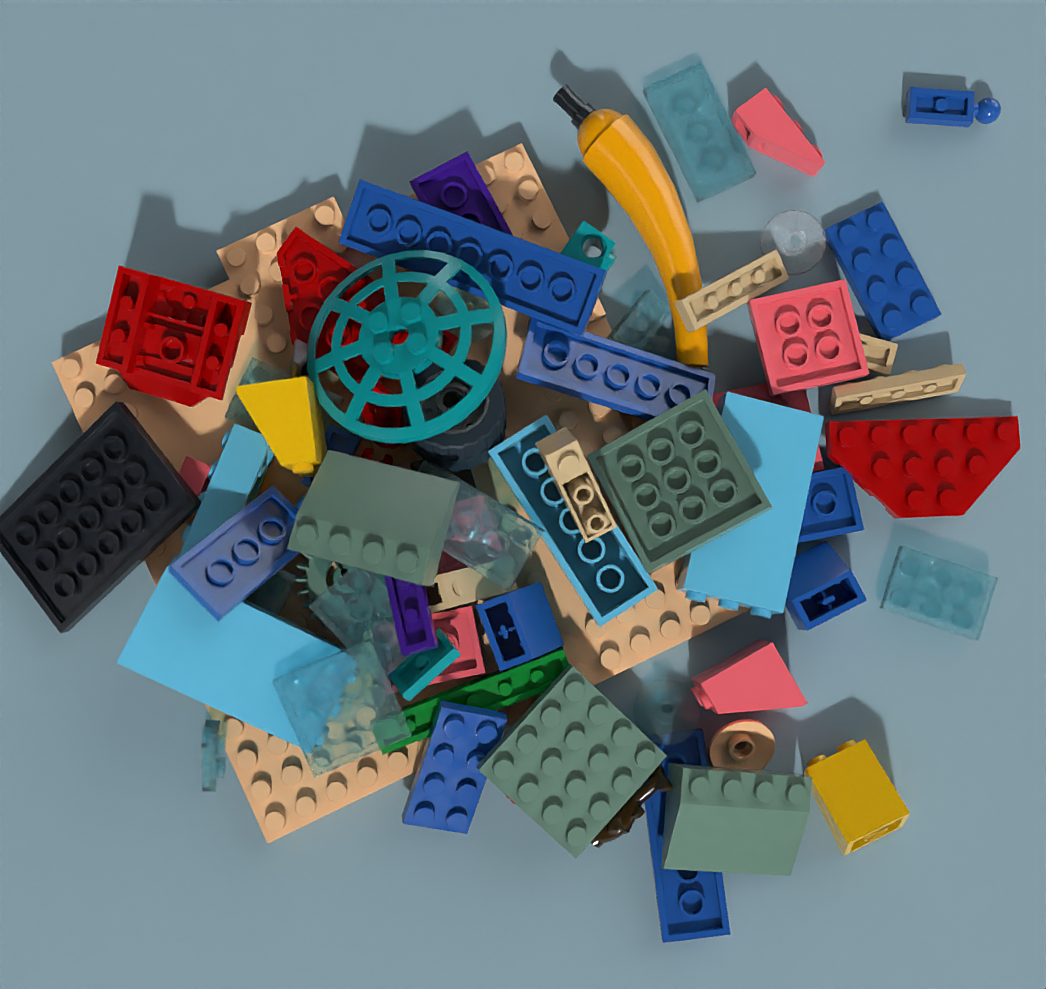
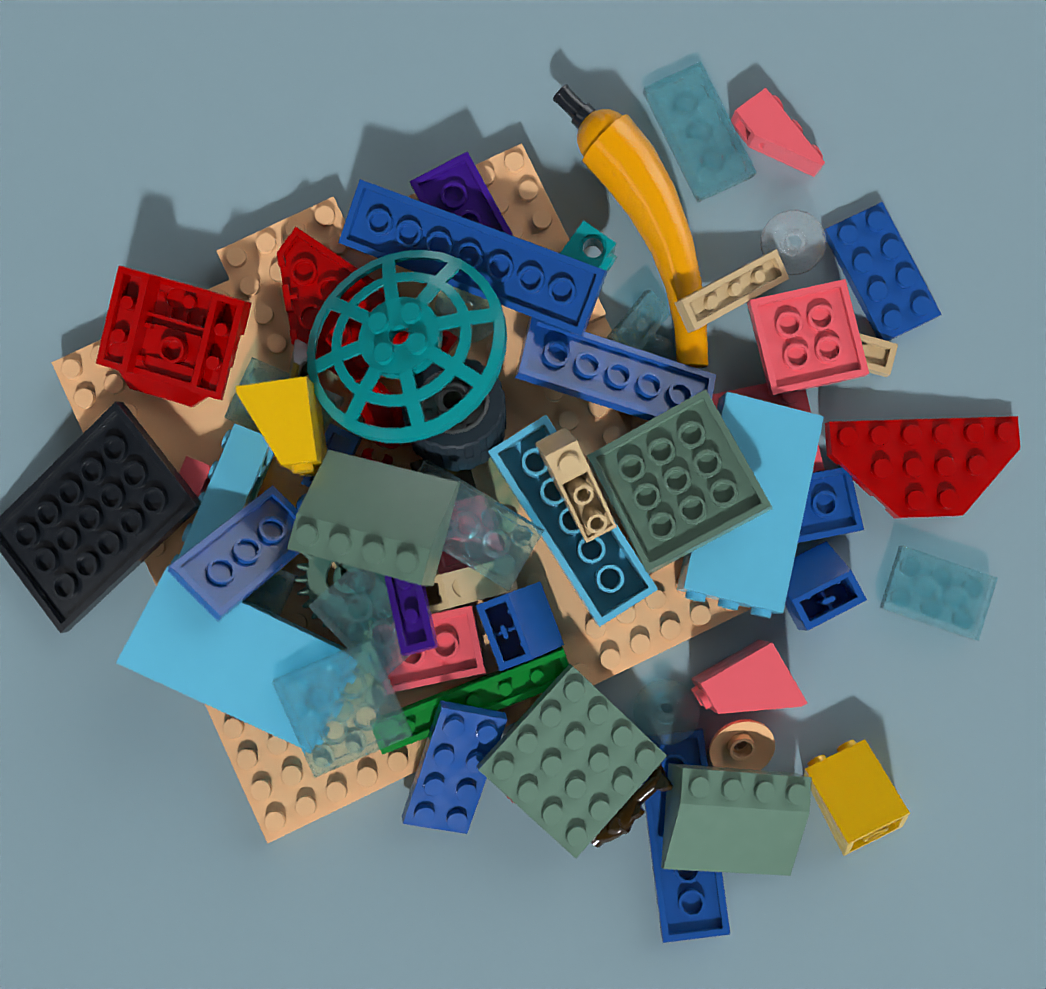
(211, 748): clear light blue plate -> none
(424, 667): teal plate -> none
(897, 388): tan plate -> none
(948, 107): blue plate -> none

